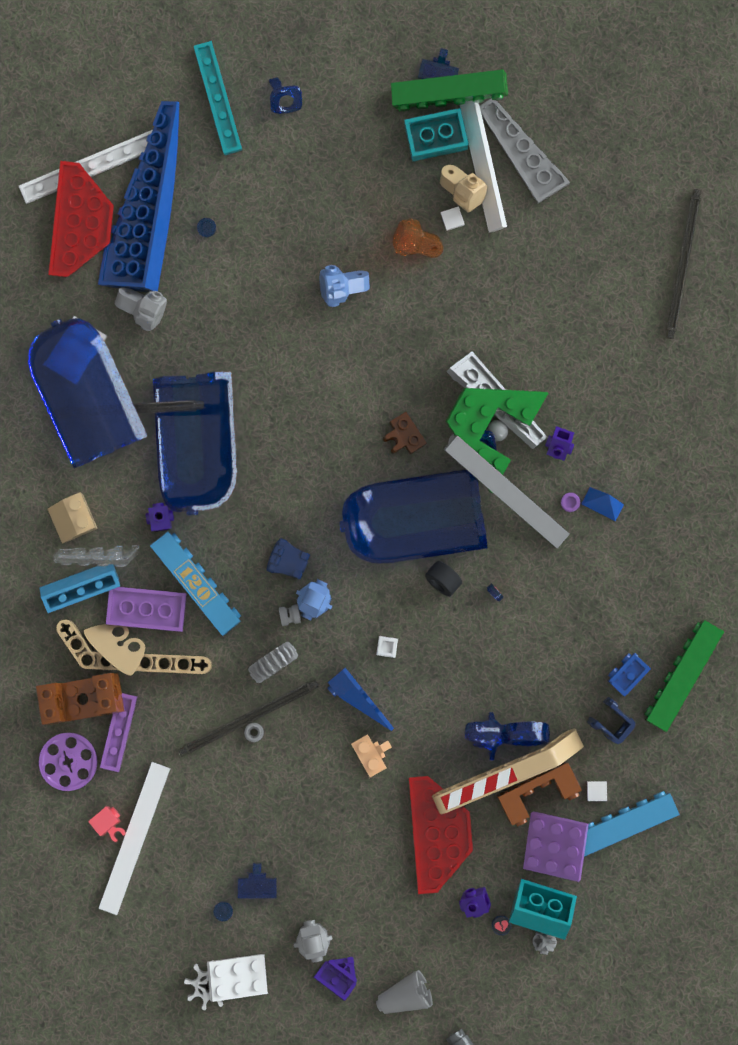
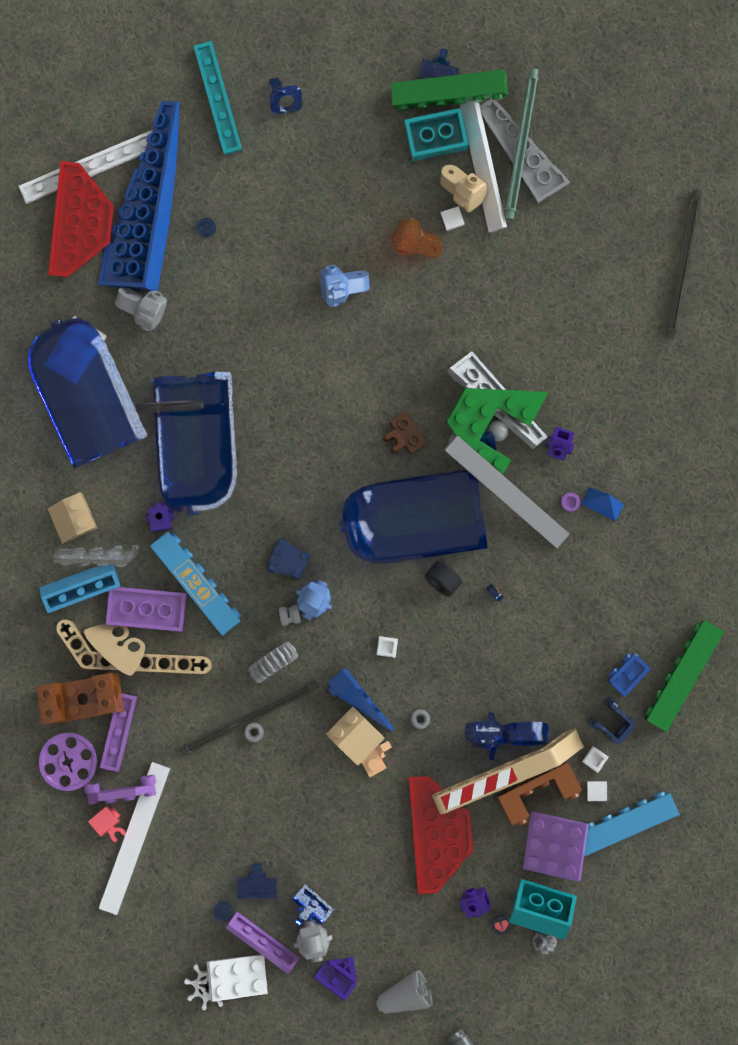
(127, 793): none -> medium lavender plate
(262, 942): none -> medium lavender plate
(311, 906): none -> clear blue hinge
(355, 736): none -> tan slope
(426, 719): none -> light grey plate
(521, 144): none -> sand green piece
(595, 759): none -> white tile

